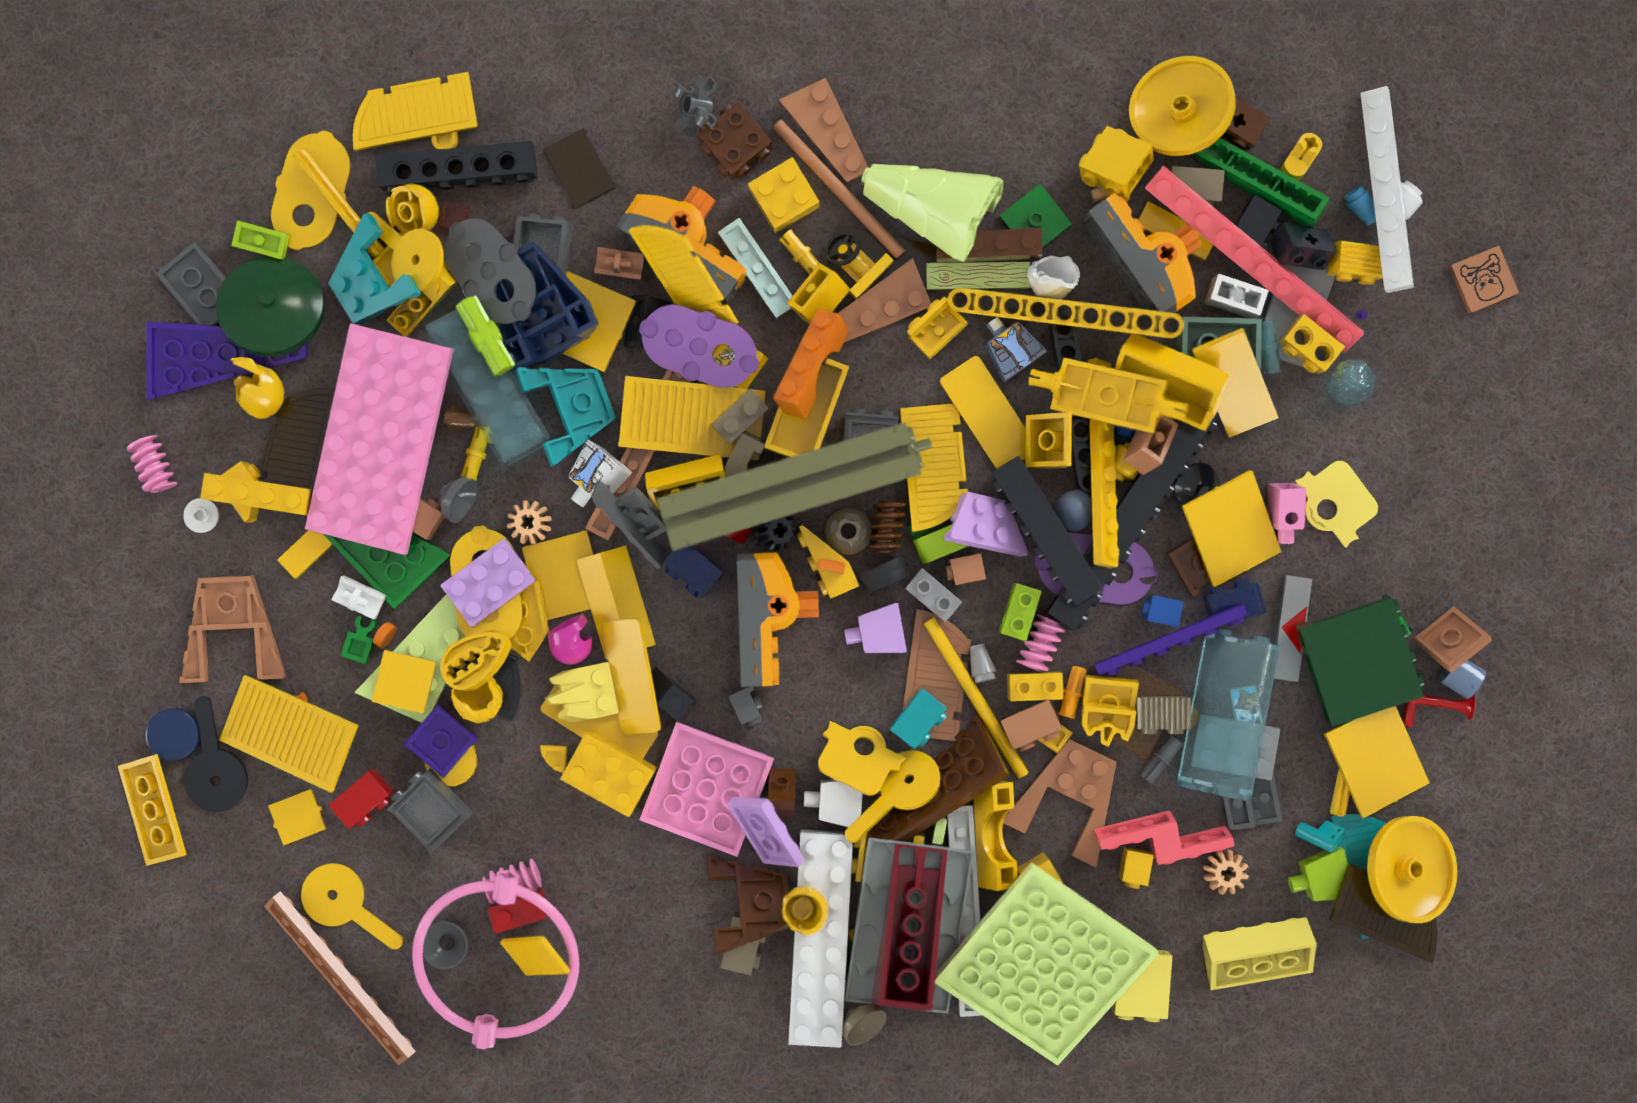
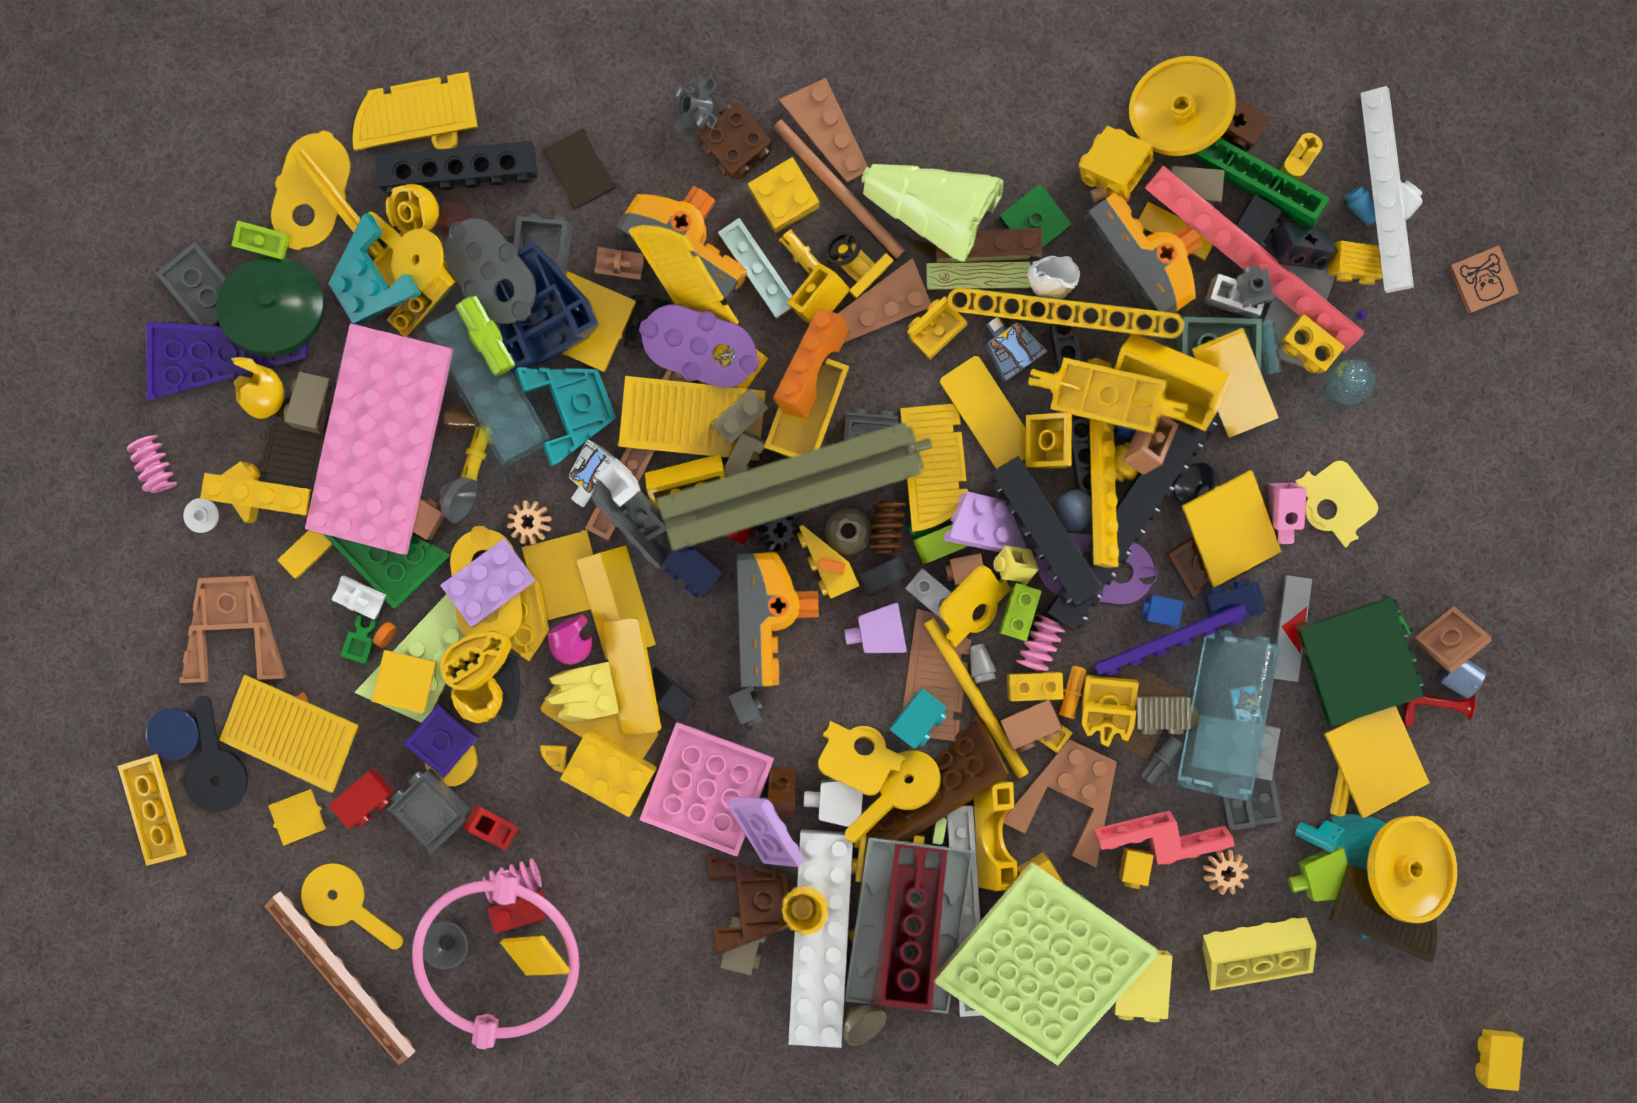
(309, 402): none -> dark tan brick
(490, 827): none -> red brick
(619, 481): none -> white panel
(976, 589): none -> yellow piece
(1016, 564): none -> light yellow brick
(1249, 294): none -> dark grey brick
(1499, 1059): none -> yellow brick

